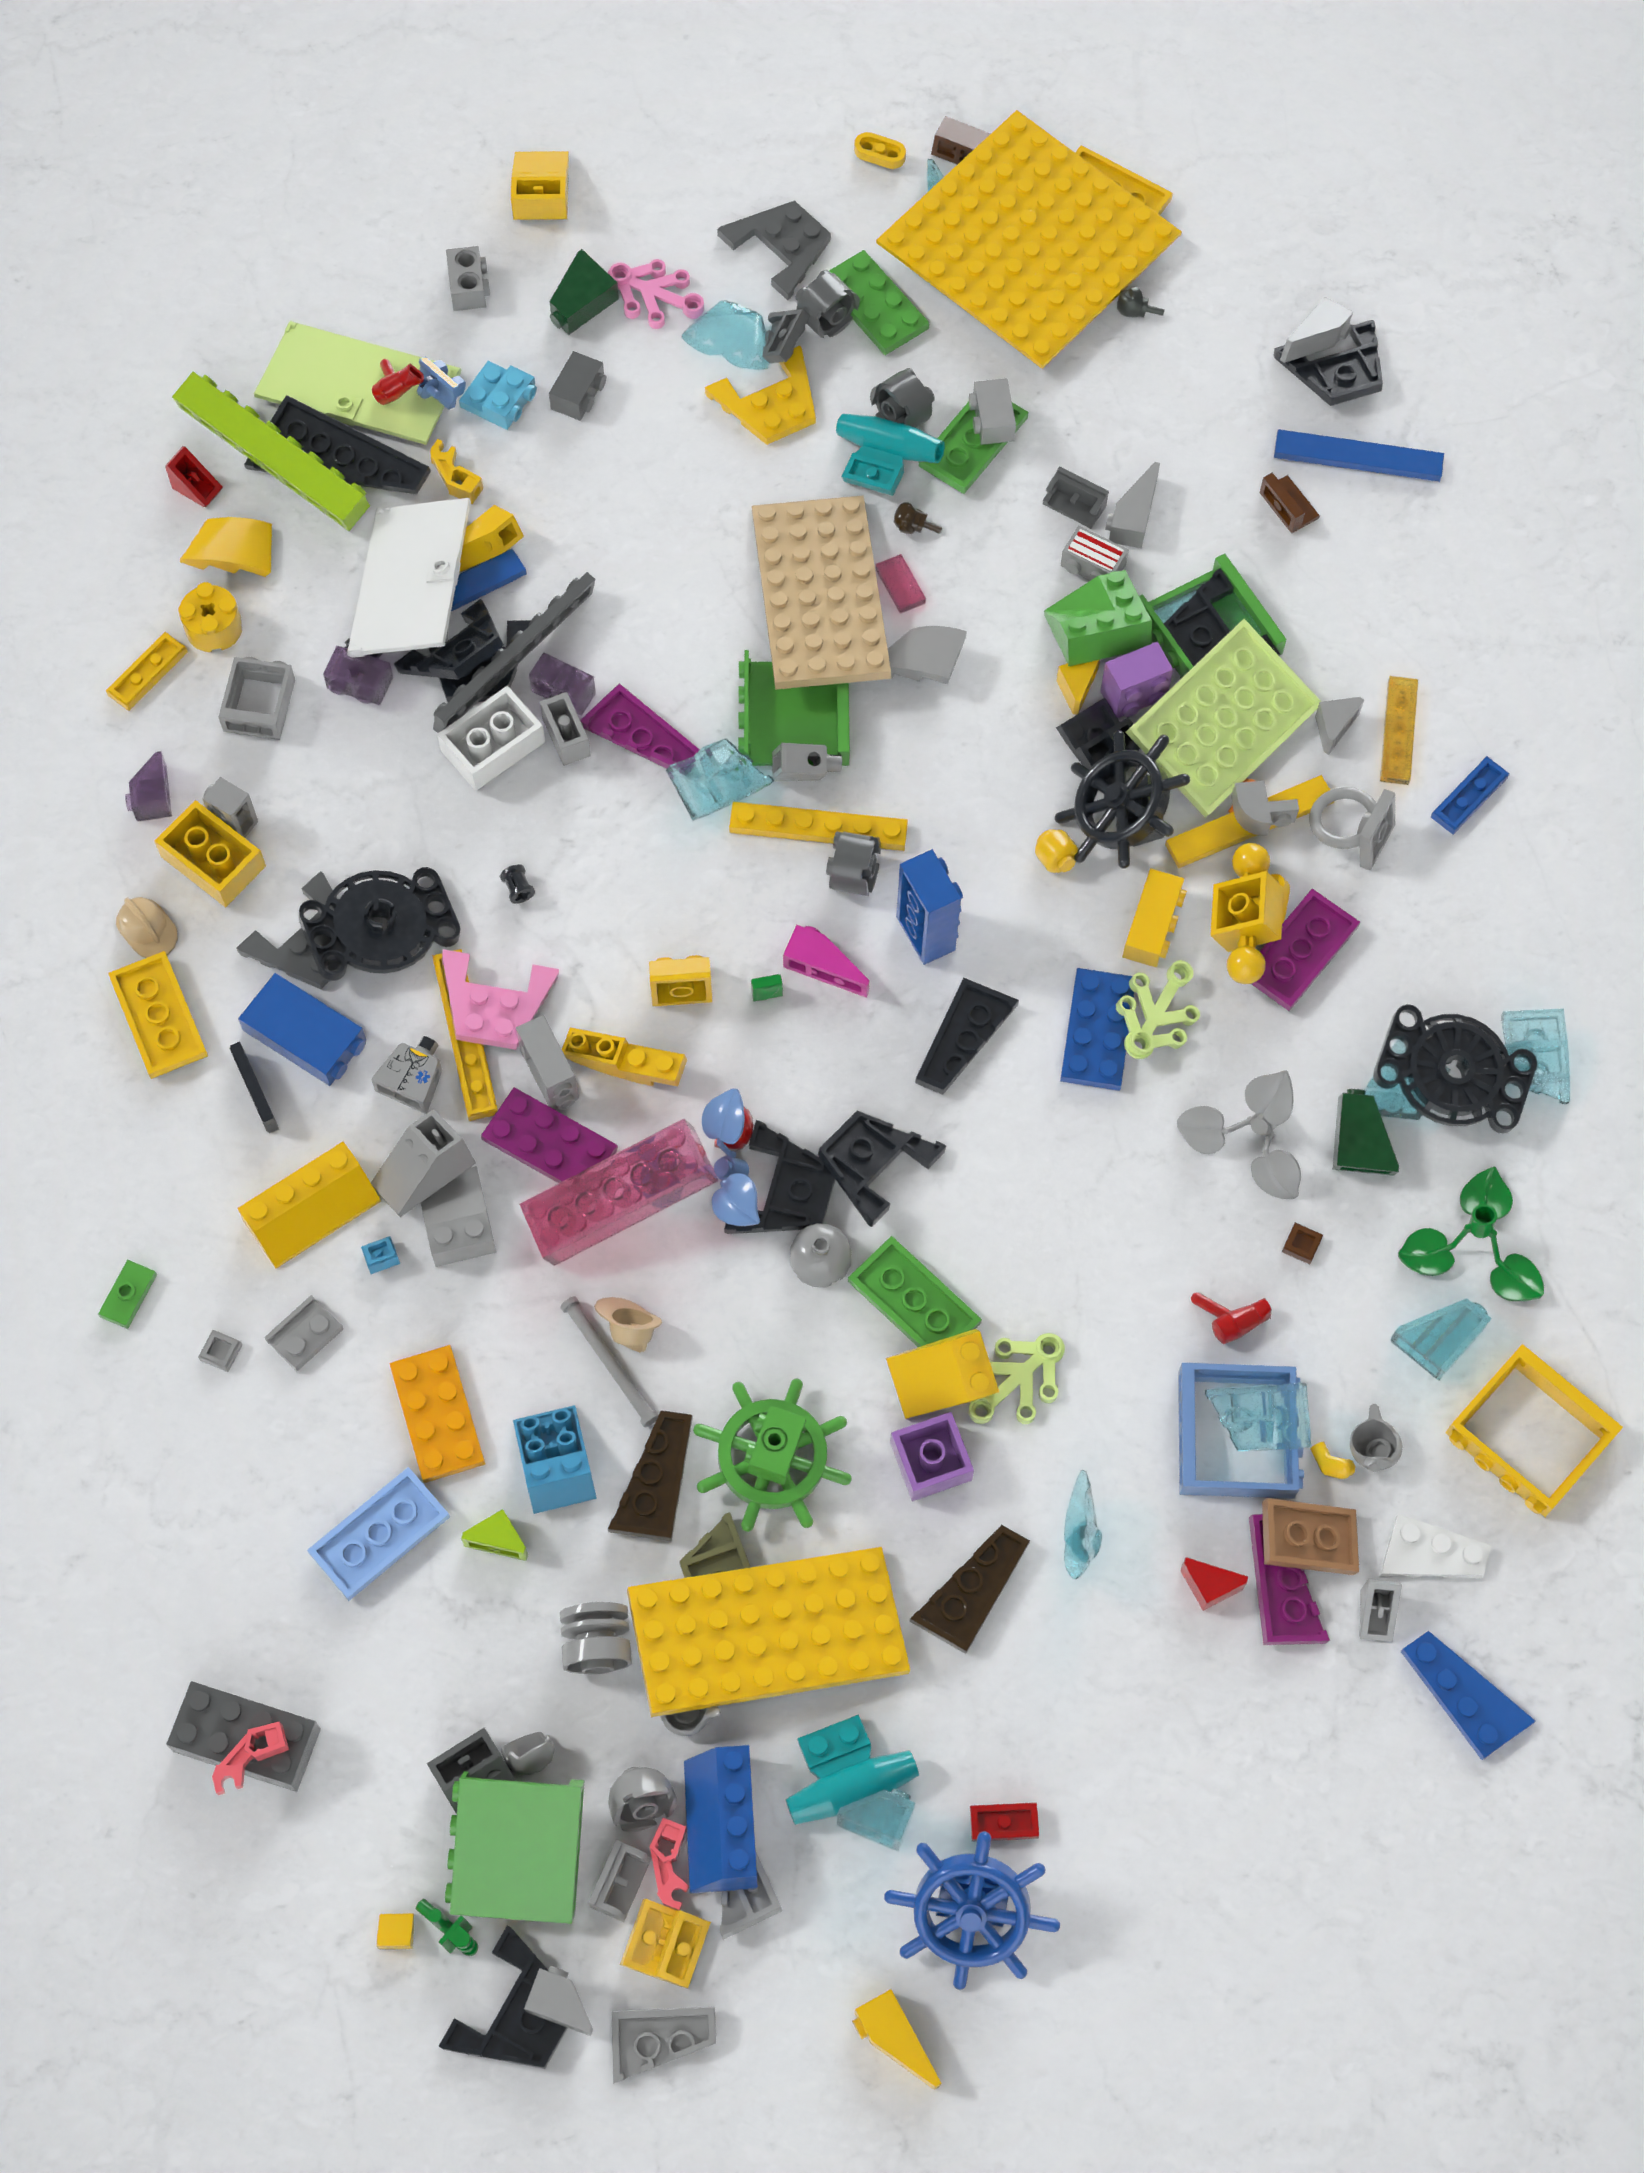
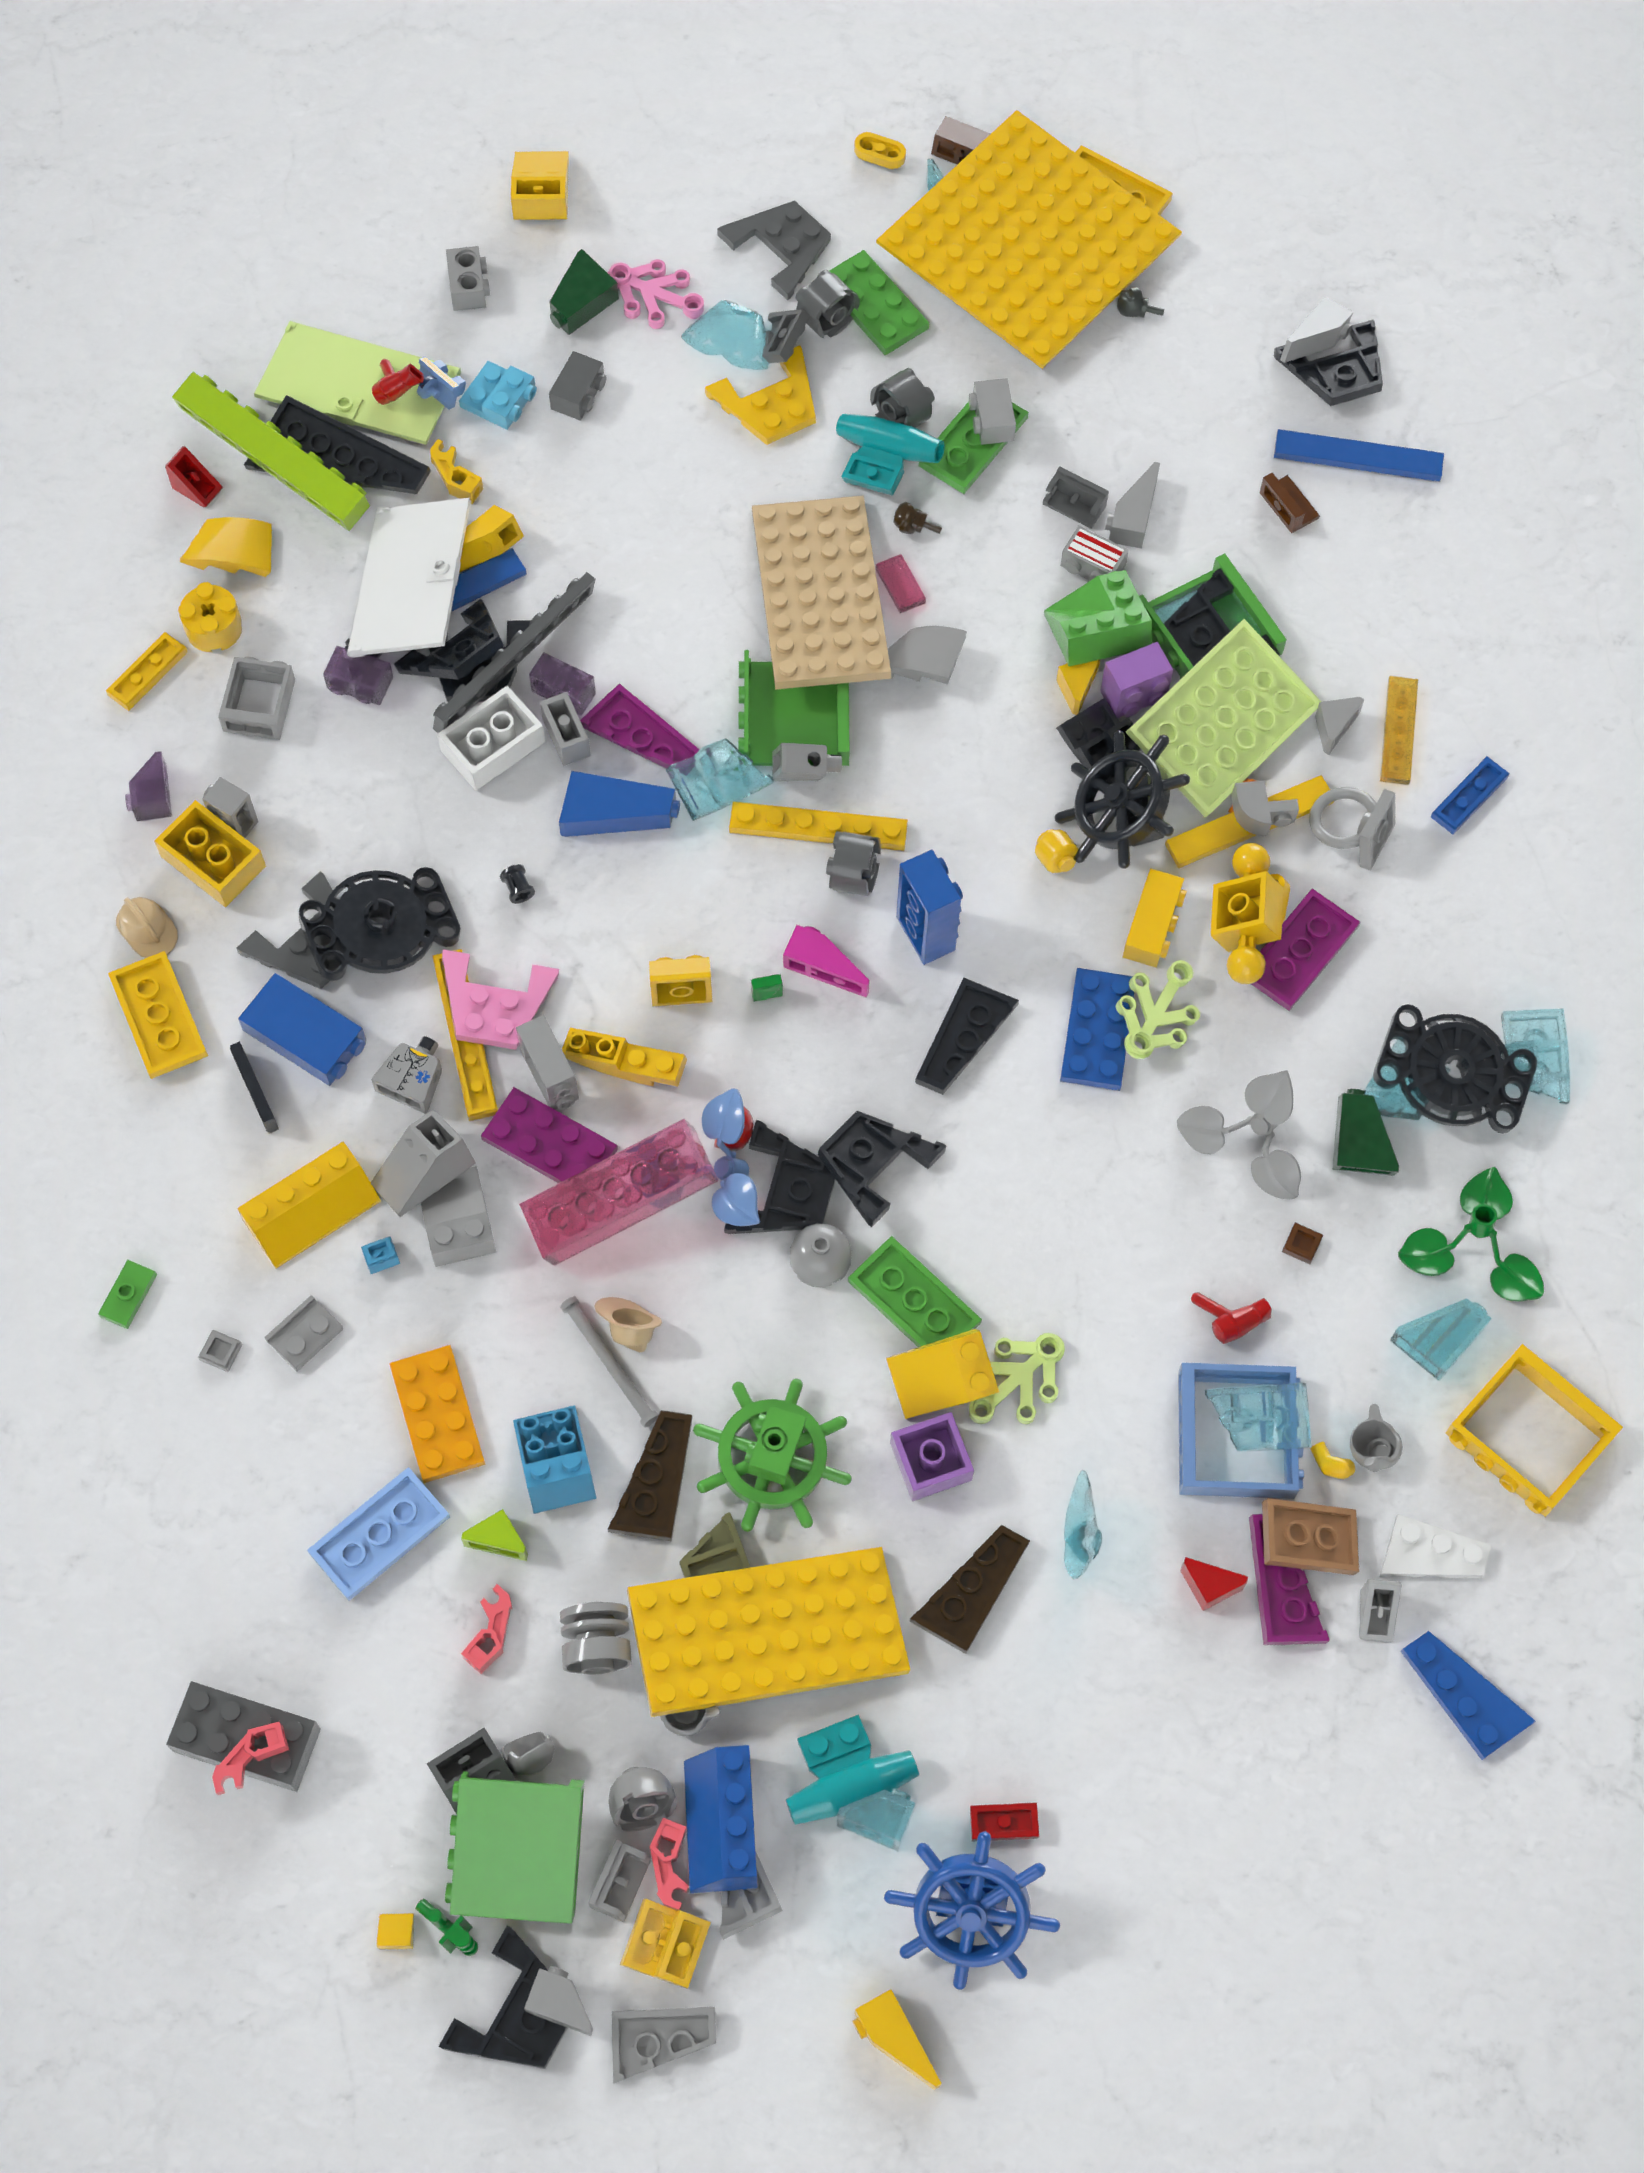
(498, 1621): none -> coral piece
(615, 805): none -> blue slope

